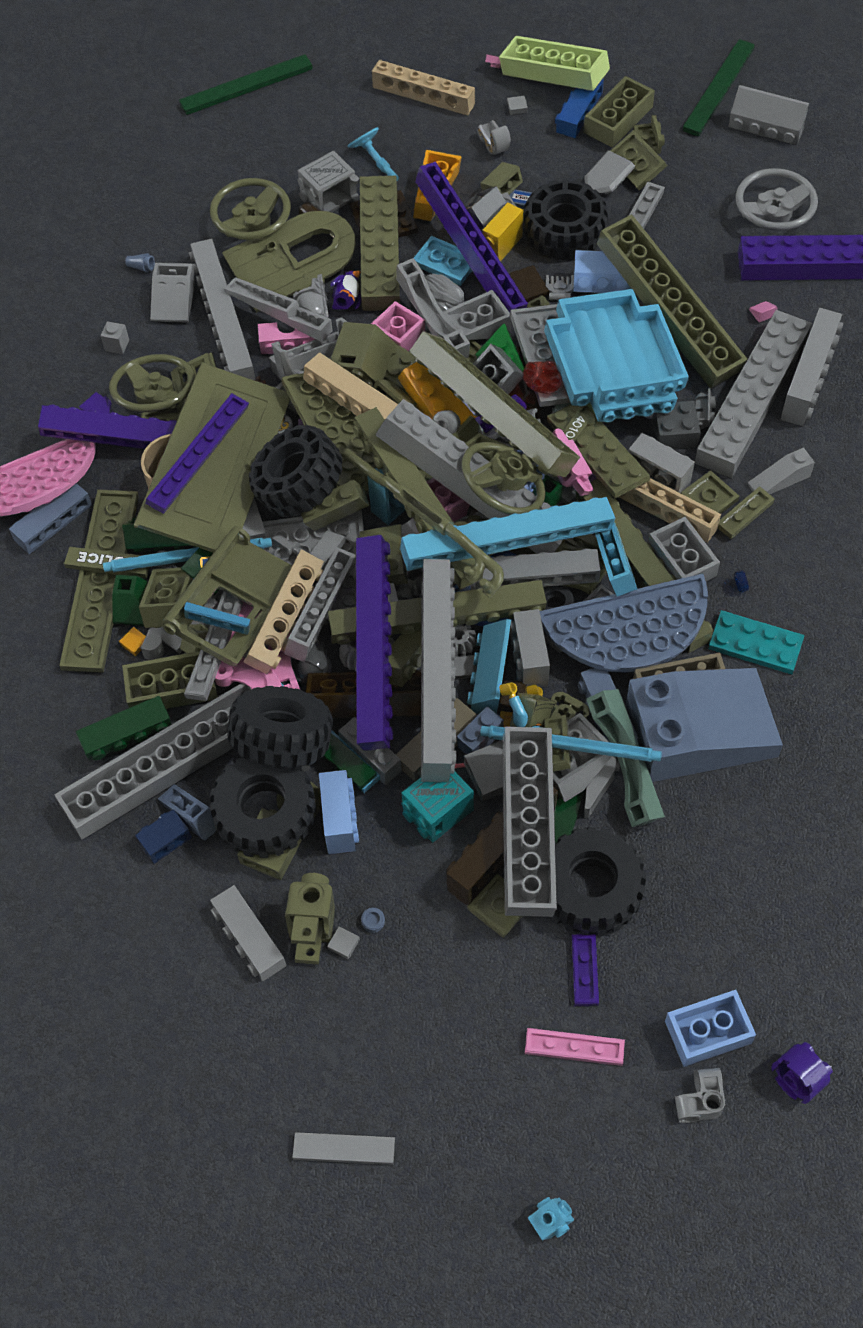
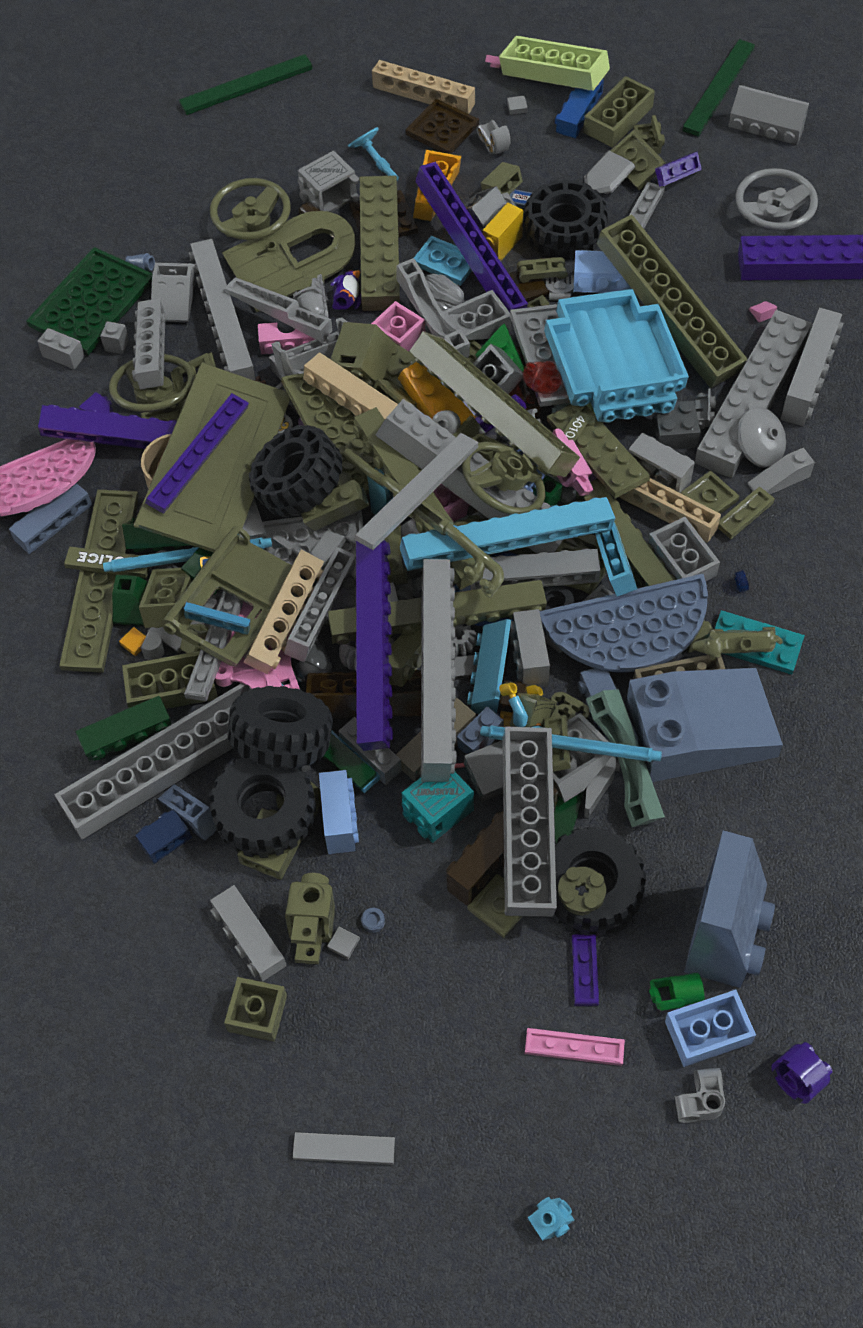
(61, 348): none -> light grey brick
(90, 296): none -> dark green plate
(149, 344): none -> light grey brick
(255, 1009): none -> olive brick
(416, 491): none -> light grey tile
(442, 127): none -> dark brown plate
(541, 269): none -> olive plate
(591, 881): none -> olive plate
(678, 169): none -> dark purple tile
(683, 990): none -> green piece
(731, 914): none -> sand blue slope
(737, 642): none -> olive animal
(761, 437): none -> light grey dish

